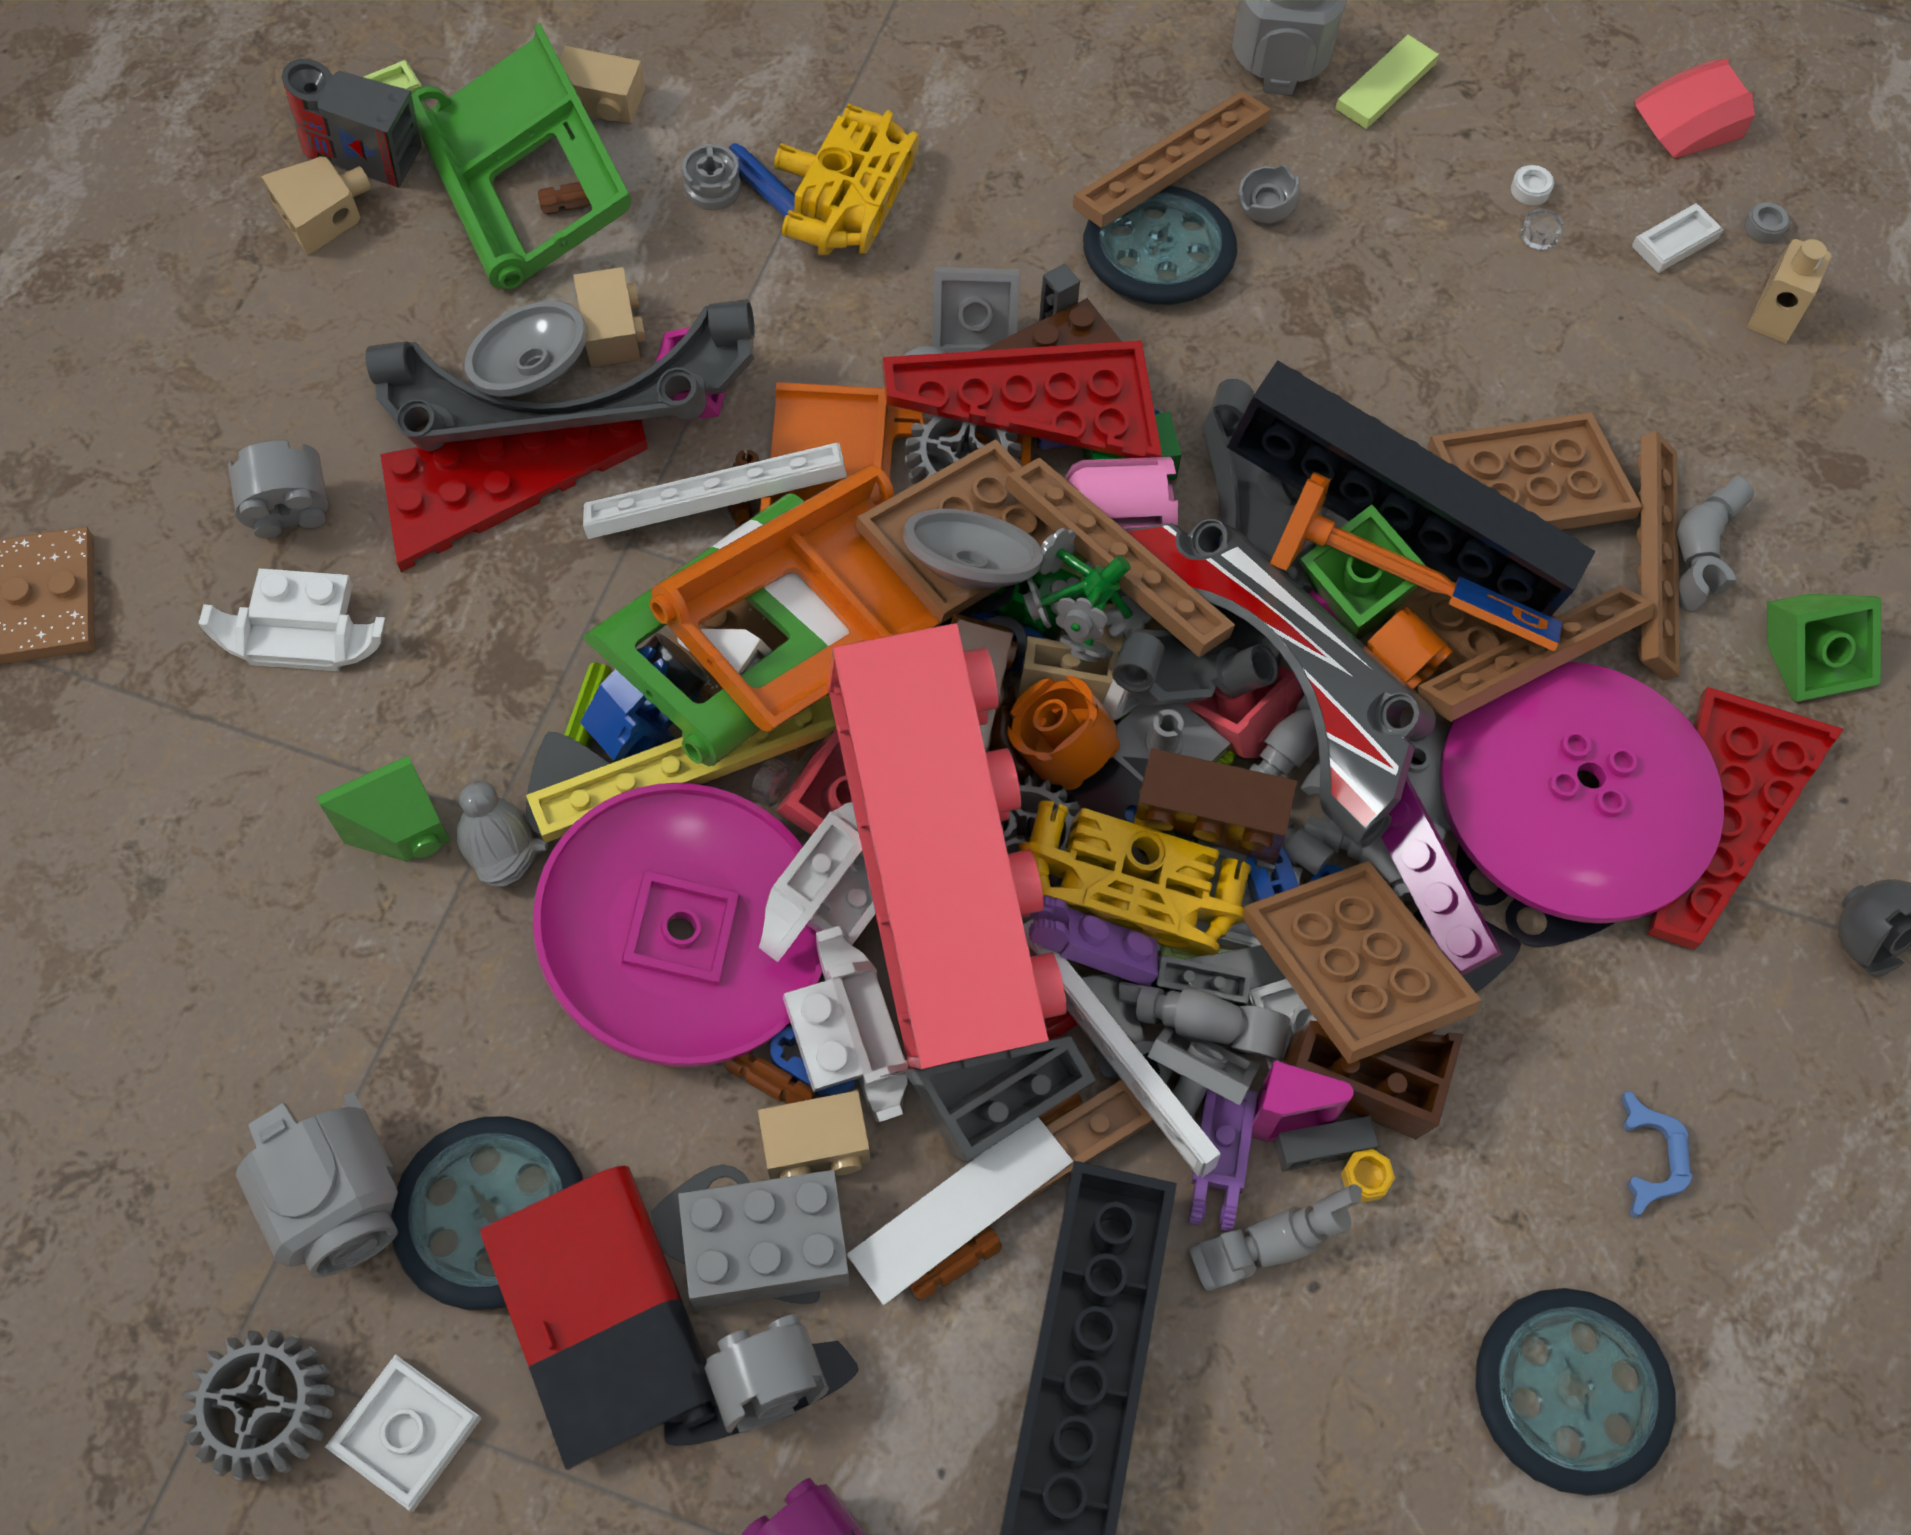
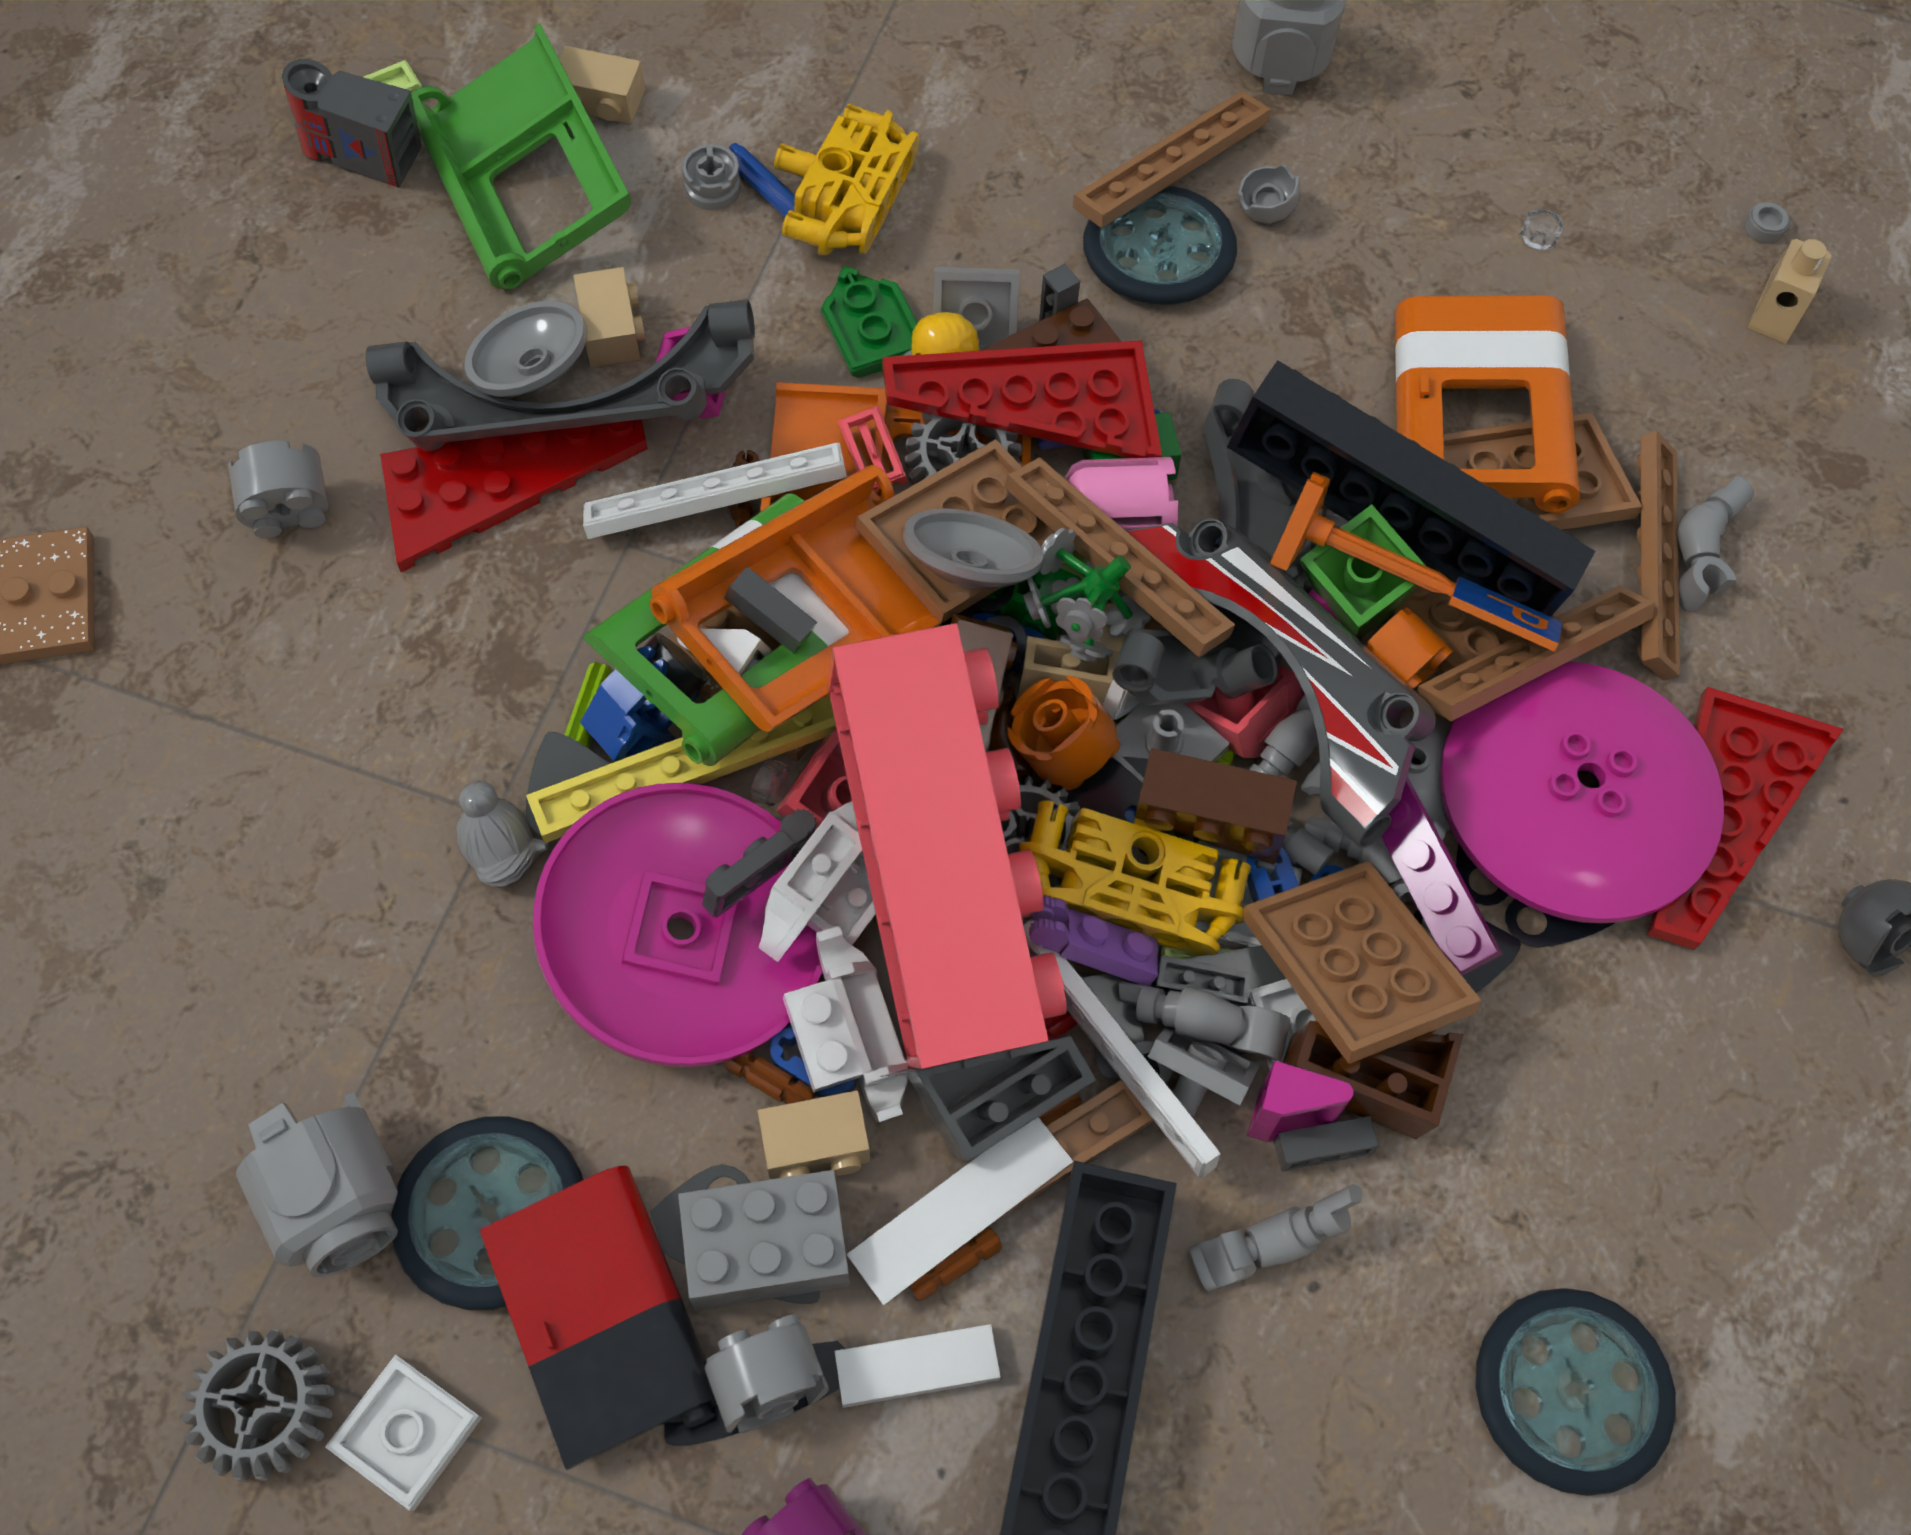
(295, 623): white plate -> none
(316, 200): tan torso -> none
(386, 813): bright green slope -> none
(570, 196): dark orange axle -> none
(759, 863): none -> dark grey hinge
(770, 609): none -> dark grey piece
(860, 419): none -> coral tile
(868, 321): none -> green tile
(917, 1365): none -> white tile
(944, 334): none -> yellow hair
(1230, 1132): medium lavender hinge -> none
(1370, 1172): yellow tile -> none
(1386, 81): yellowish green tile -> none
(1491, 346): none -> orange piece
(1532, 185): white tile -> none
(1677, 238): white tile -> none
(1678, 1154): medium blue helmet -> none
(1698, 108): coral slope -> none
(1825, 643): bright green slope -> none

